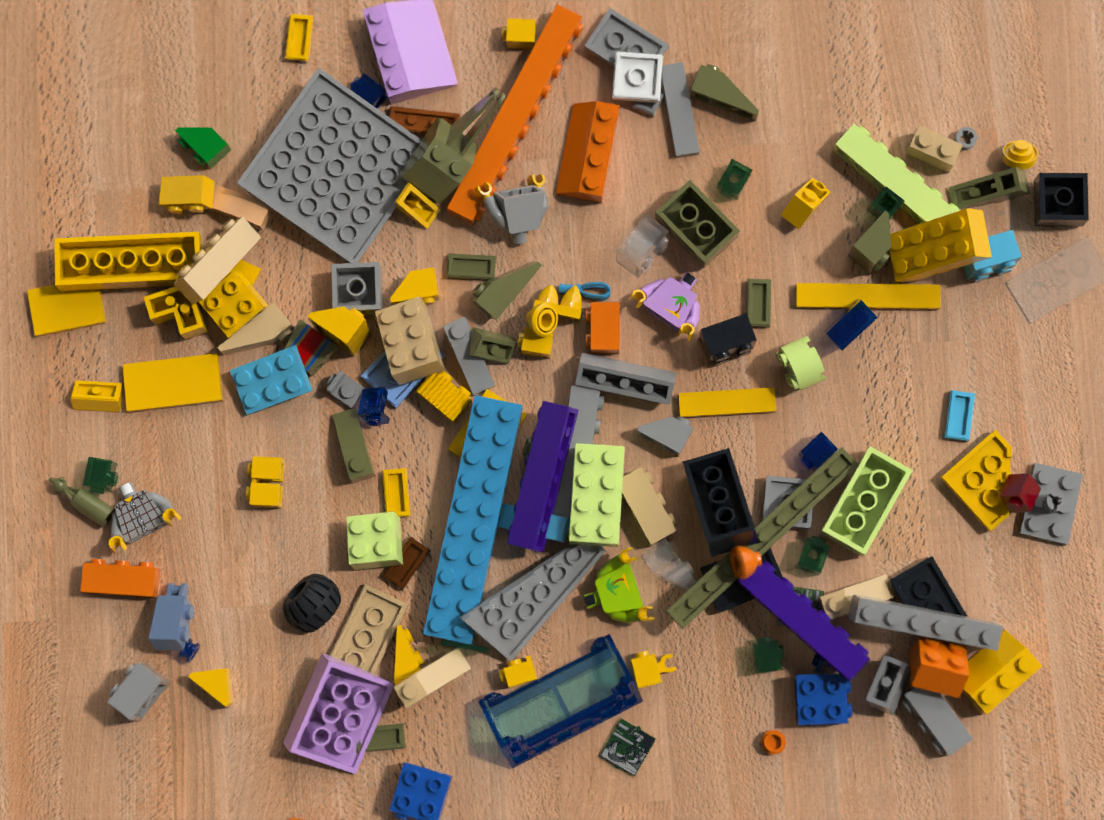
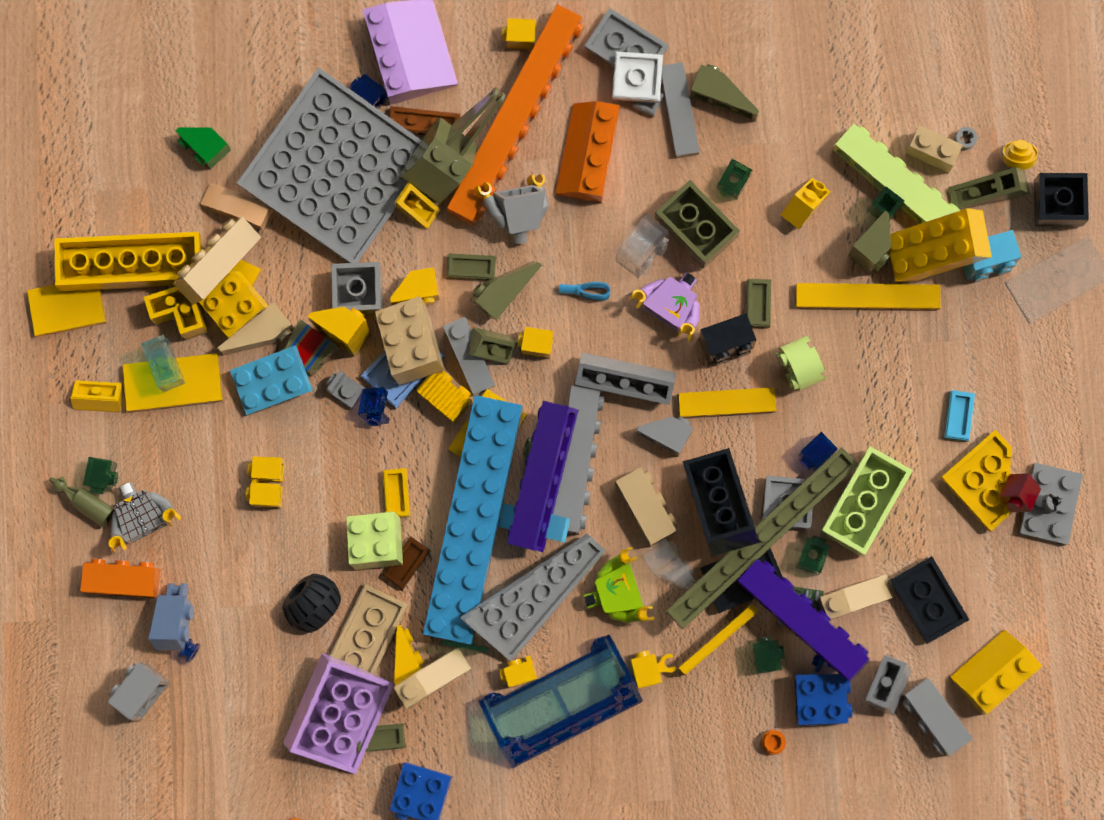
(163, 363): none -> clear light blue brick
(186, 193): yellow brick -> none
(216, 683): yellow slope -> none
(299, 37): yellow tile -> none
(353, 446): olive slope -> none
(542, 319): yellow brick -> none
(570, 305): yellow tile -> none
(596, 495): yellowish green brick -> none
(604, 327): orange brick -> none
(628, 747): piece -> none
(718, 639): none -> yellow tile
(744, 561): orange brick -> none
(850, 324): clear blue brick -> none
(925, 622): light grey brick -> none
(939, 666): orange brick -> none

